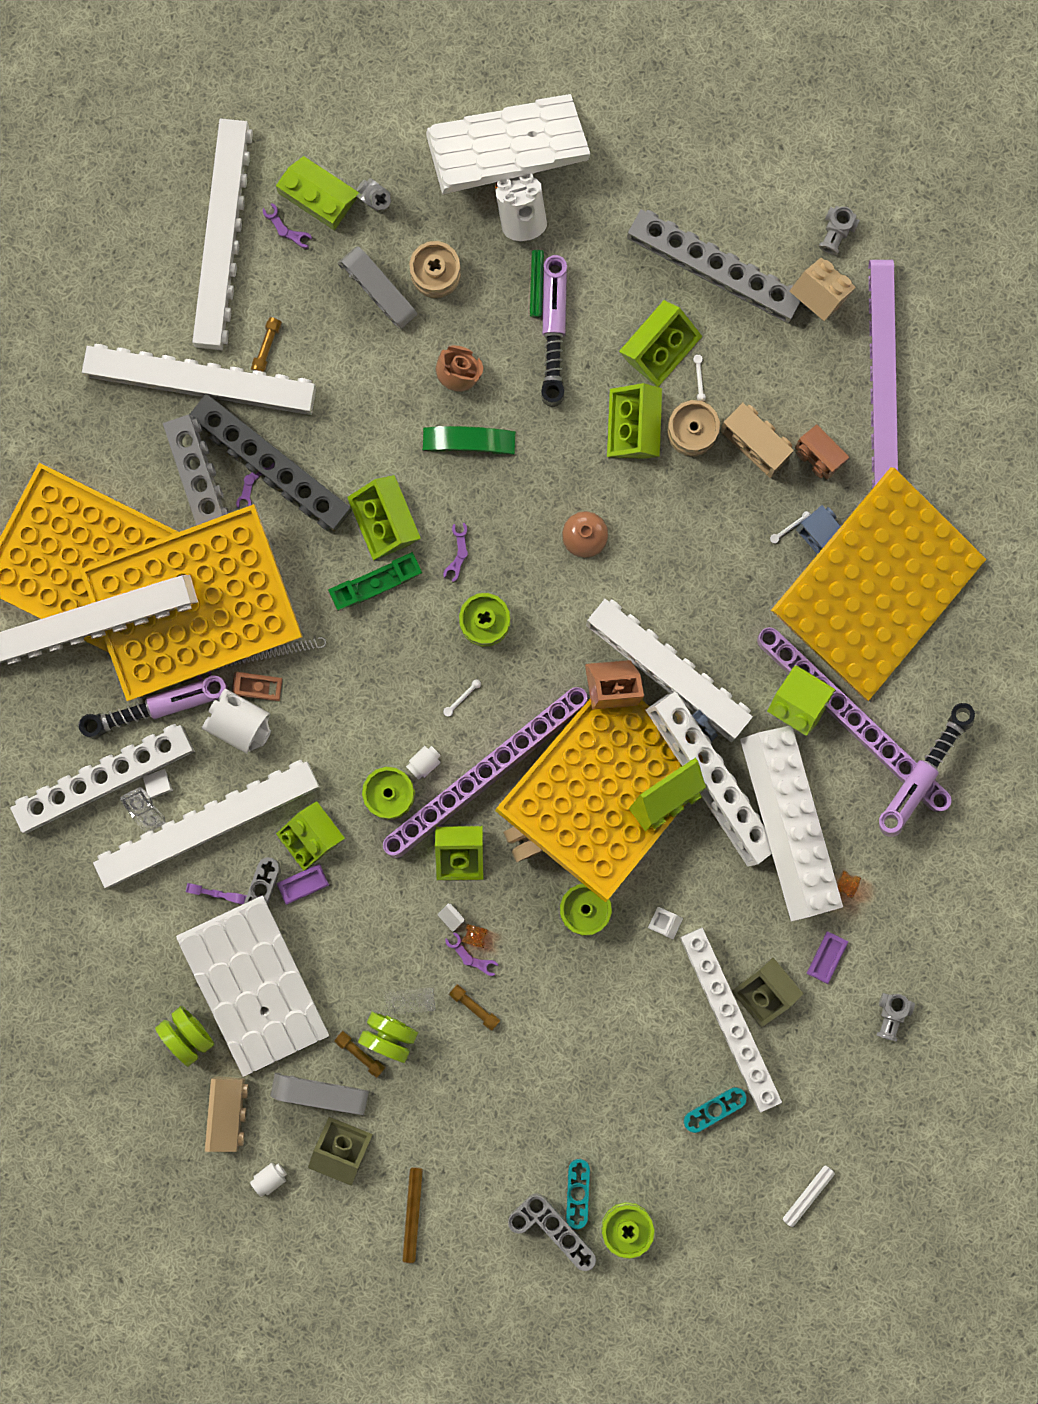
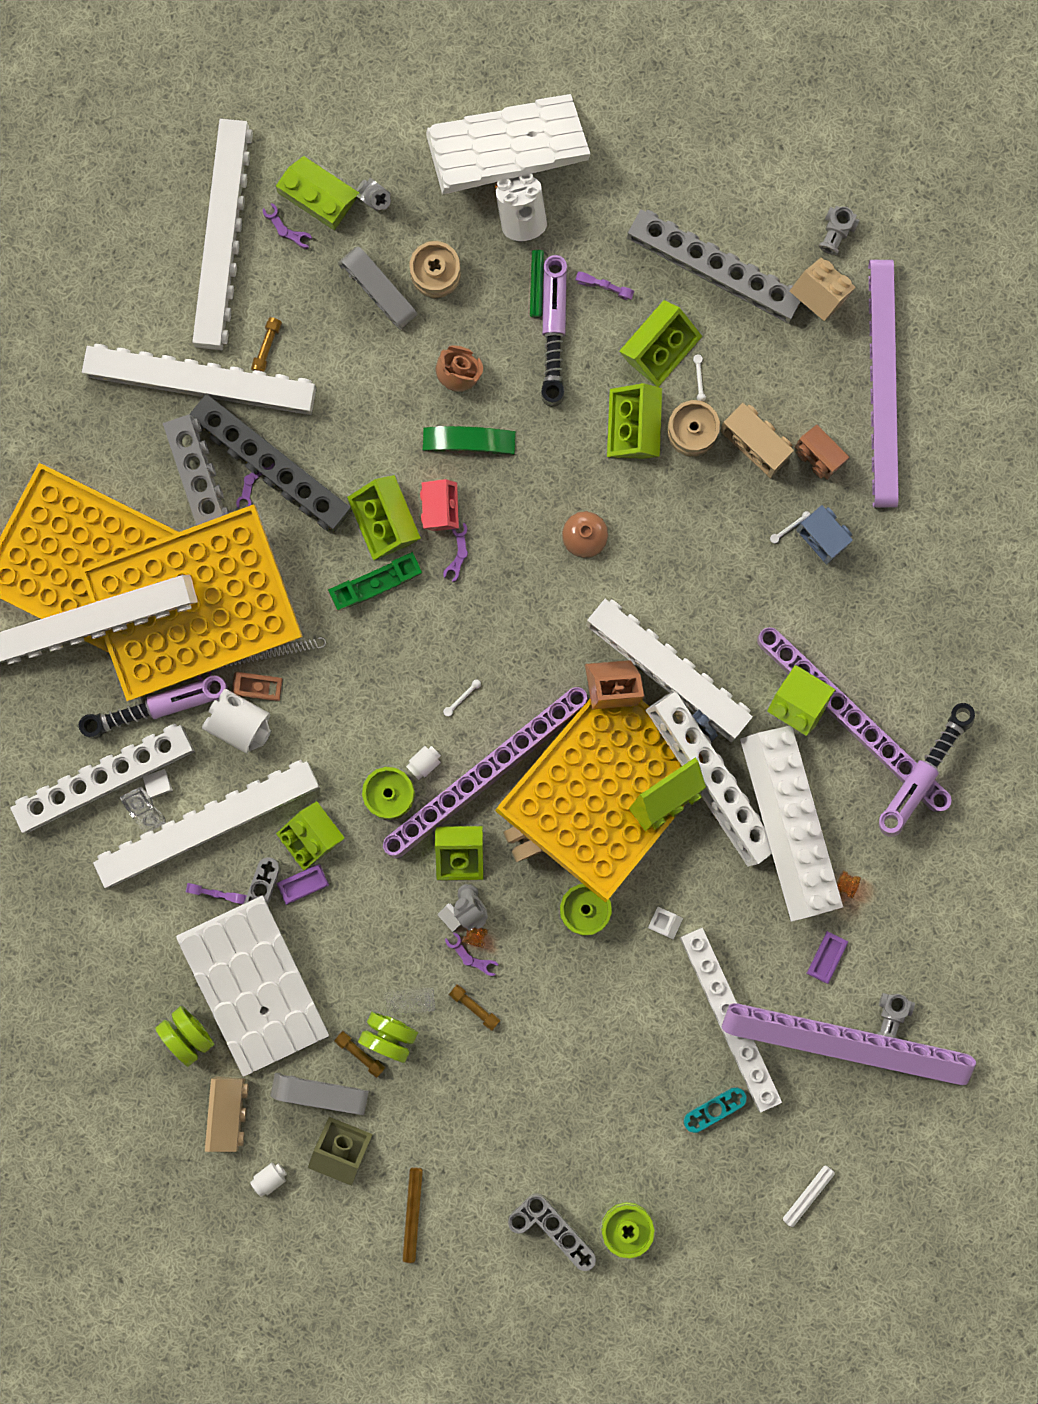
(439, 505): none -> coral brick
(469, 908): none -> light grey connector
(482, 606): lime wheel -> none
(583, 1211): teal beam -> none
(588, 280): none -> medium lavender piece
(767, 992): olive slope -> none
(848, 1044): none -> lavender beam
(879, 584): yellow plate -> none

